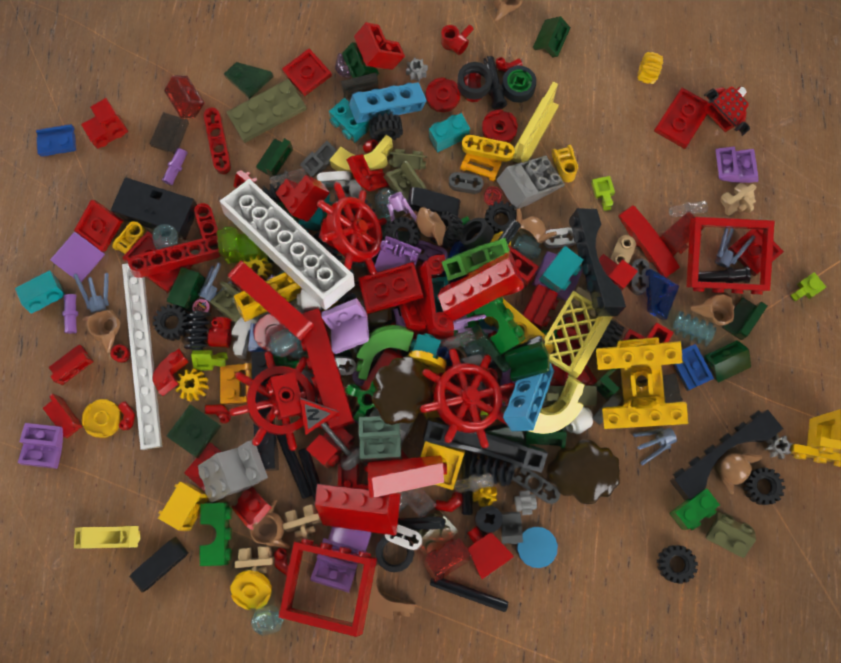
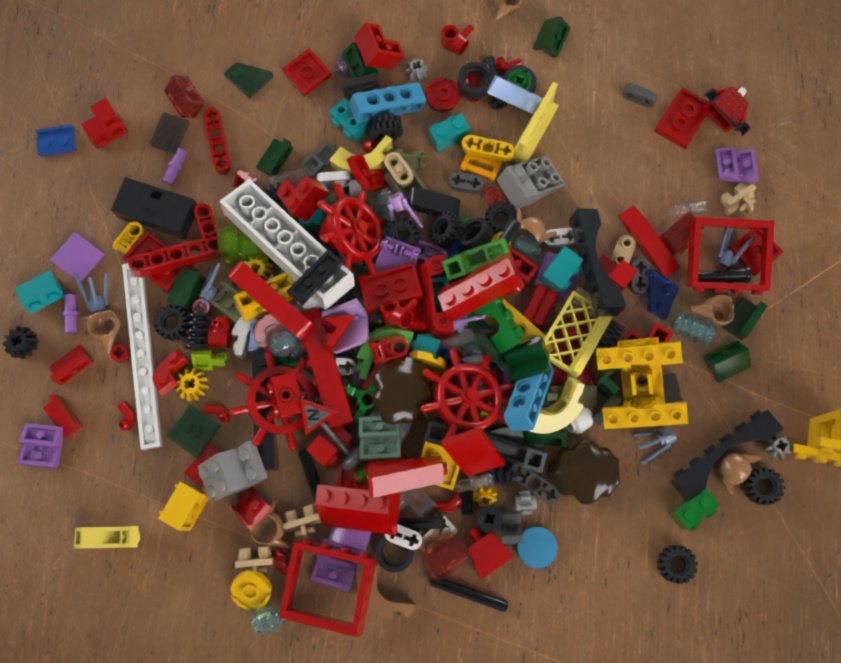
(13, 341): none -> black gear
(98, 225): red plate -> none
(101, 418): yellow tile -> none
(159, 564): black beam -> none
(165, 236): clear light blue head -> none
(218, 551): green arch -> none
(231, 387): light orange plate -> none
(266, 110): olive plate -> none
(295, 467): black axle -> none
(314, 277): none -> black tile
(338, 326): none -> red slope
(360, 474): none -> clear neon green plate
(387, 348): none -> red piece
(396, 315): none -> red piece
(399, 169): none -> tan plate
(431, 224): medium nougat piece -> none
(473, 452): none -> red tile
(501, 119): red plate -> none
(514, 94): none -> light blue tile
(565, 159): yellow piece -> none
(604, 189): lime plate -> none
(639, 95): none -> dark grey beam
(650, 68): yellow gear -> none
(694, 369): blue plate -> none
(731, 534): olive bracket -> none
(809, 286): lime plate -> none

